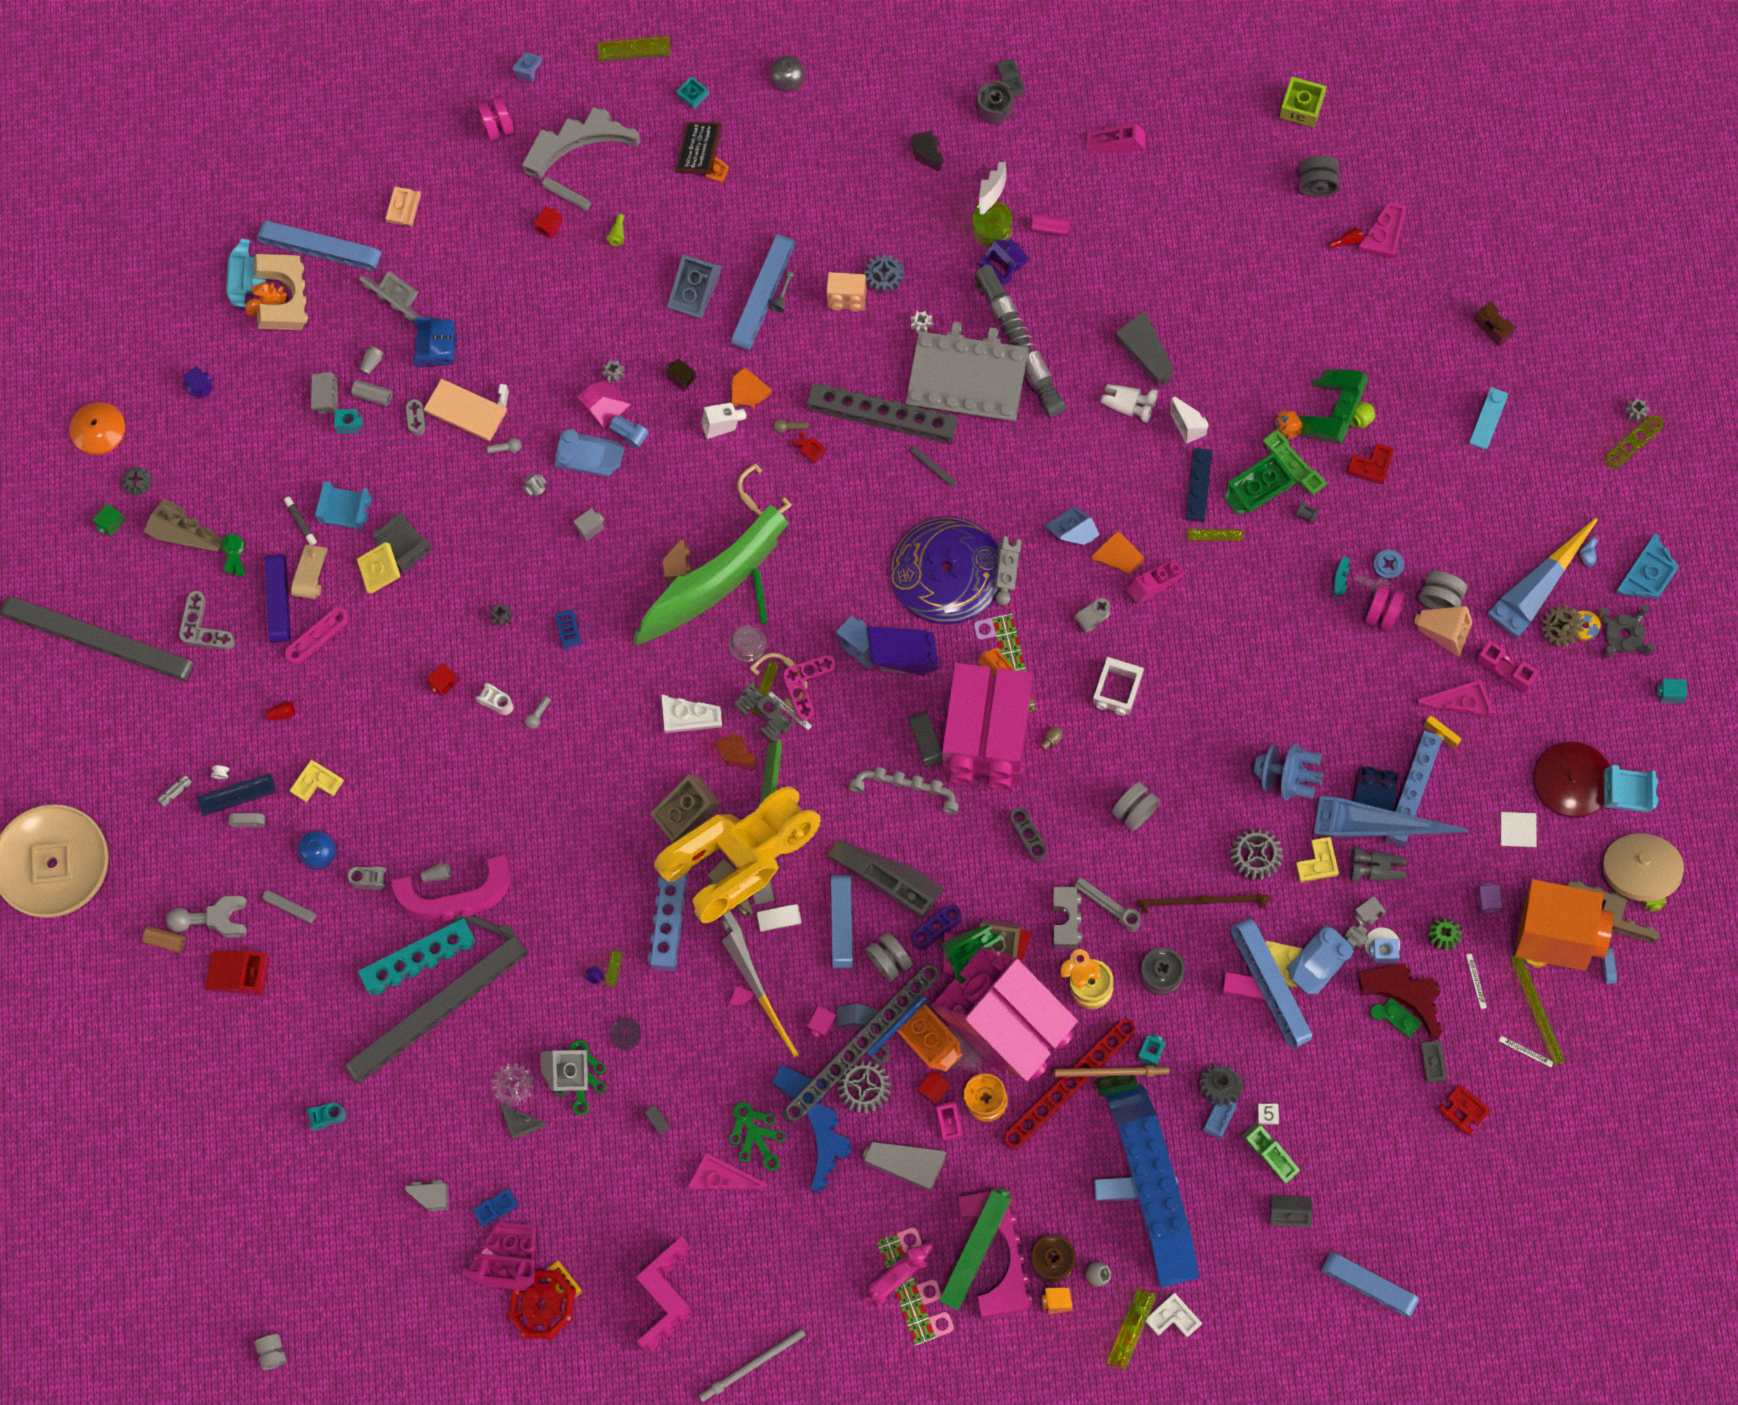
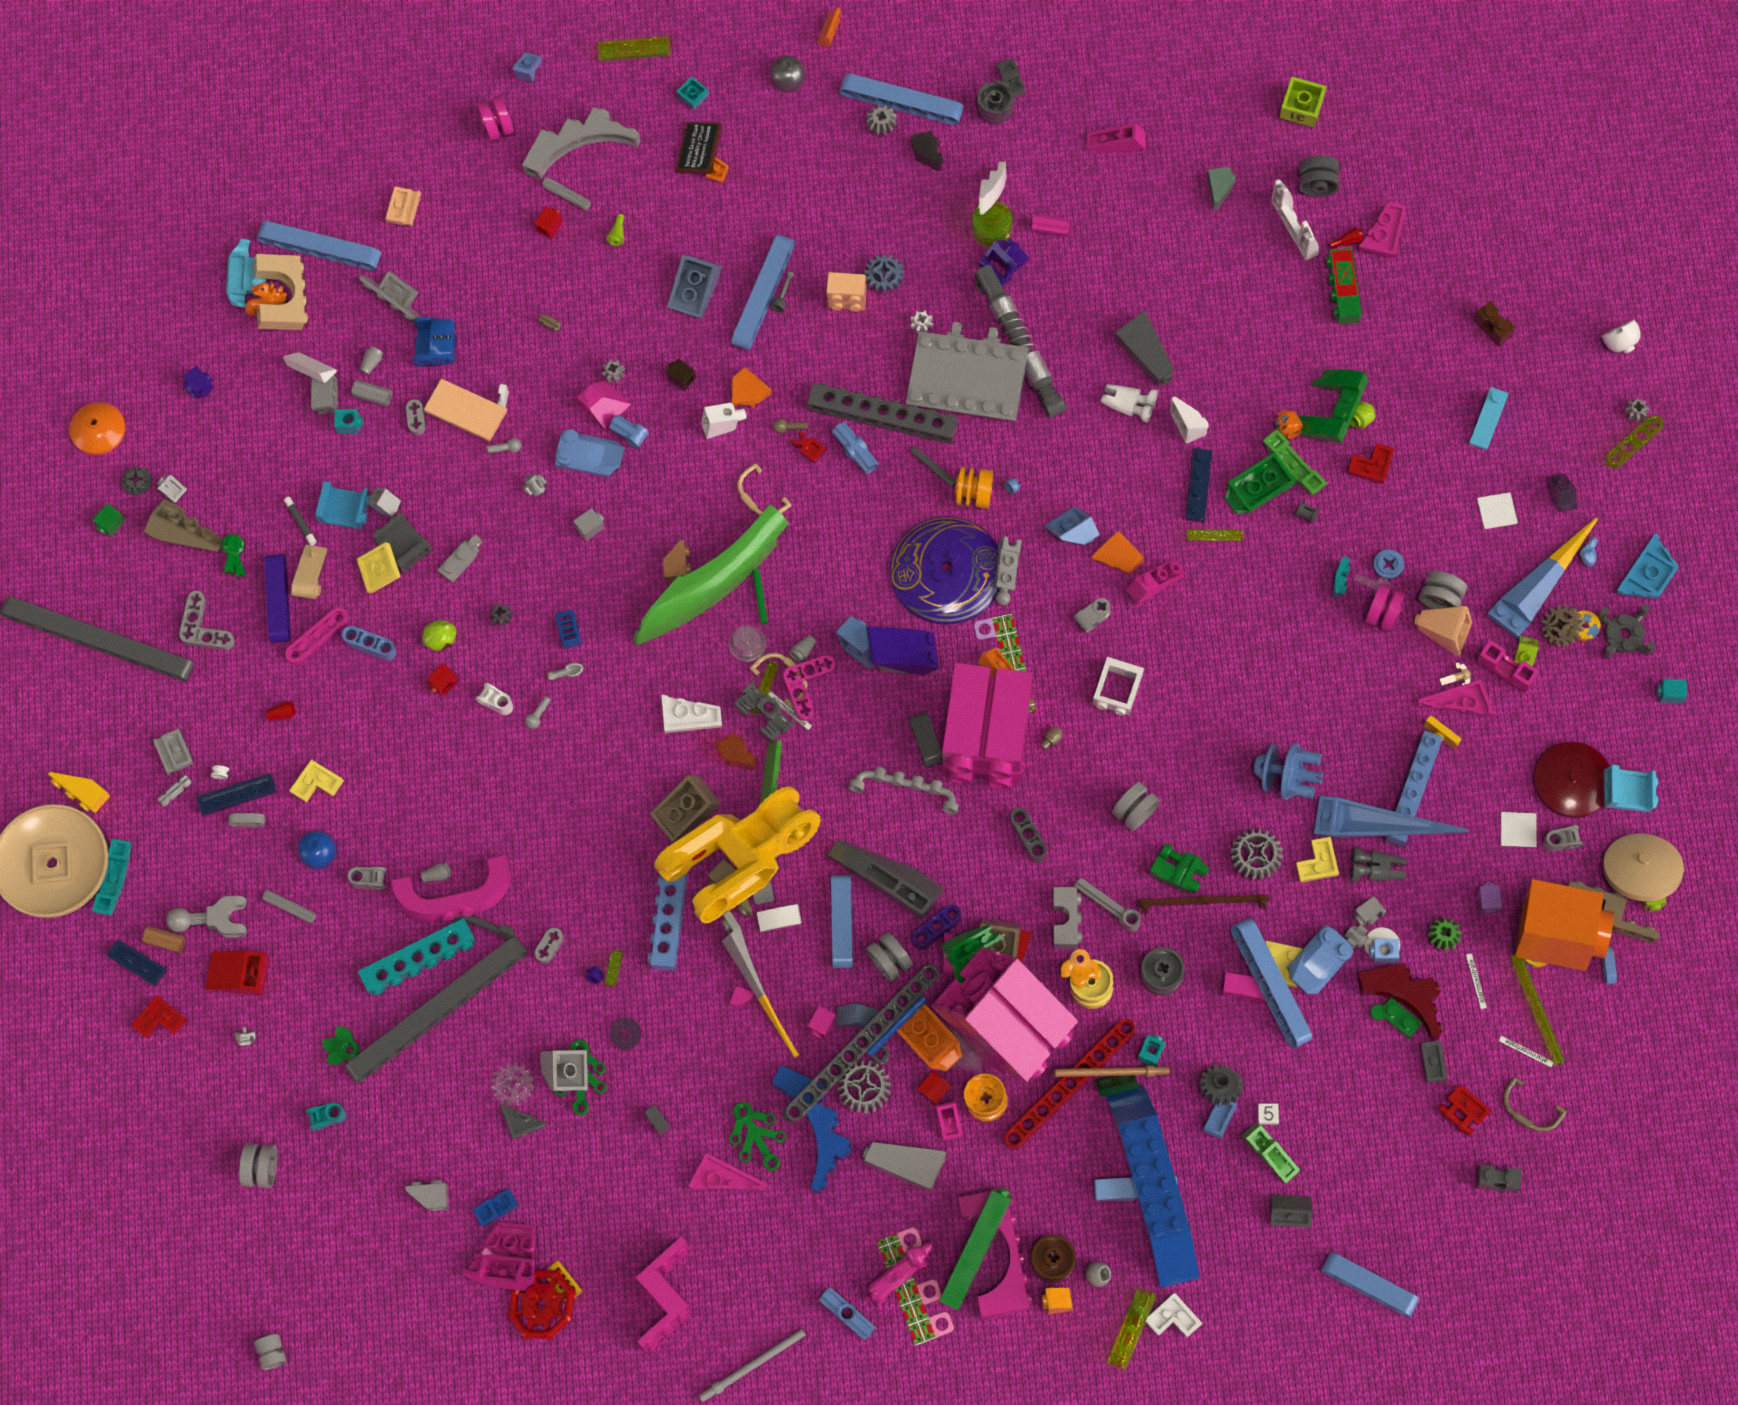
(83, 789): none -> yellow slope
(115, 876): none -> teal slope
(136, 963): none -> dark blue plate
(158, 1013): none -> red plate
(170, 488): none -> light grey bracket
(173, 751): none -> light grey plate
(245, 1037): none -> light grey piece
(258, 1165): none -> light grey wheel
(309, 366): none -> white slope
(338, 1046): none -> green plate
(363, 637): none -> medium blue beam
(384, 502): none -> light grey brick
(439, 635): none -> lime hair
(460, 559): none -> light grey hinge
(545, 942): none -> light grey beam
(549, 322): none -> dark tan piece
(570, 670): none -> light grey piece
(802, 649): none -> light grey cone
(829, 27): none -> orange slope
(837, 1305): none -> medium blue piece
(855, 448): none -> medium blue piece
(876, 115): none -> light grey gear
(901, 99): none -> medium blue beam
(974, 487): none -> light orange wheel
(1011, 485): none -> medium blue hinge
(1182, 874): none -> green hips
(1220, 185): none -> sand green slope
(1301, 234): none -> white wedge
(1344, 286): none -> green brick
(1376, 787): dark blue slope -> none
(1465, 674): none -> tan piece
(1488, 1176): none -> dark grey brick
(1497, 510): none -> white sticker
(1523, 1120): none -> dark tan piece
(1526, 651): none -> lime bracket
(1562, 492): none -> clear purple slope
(1567, 839): none -> light grey piece
(1623, 337): none -> white cylinder

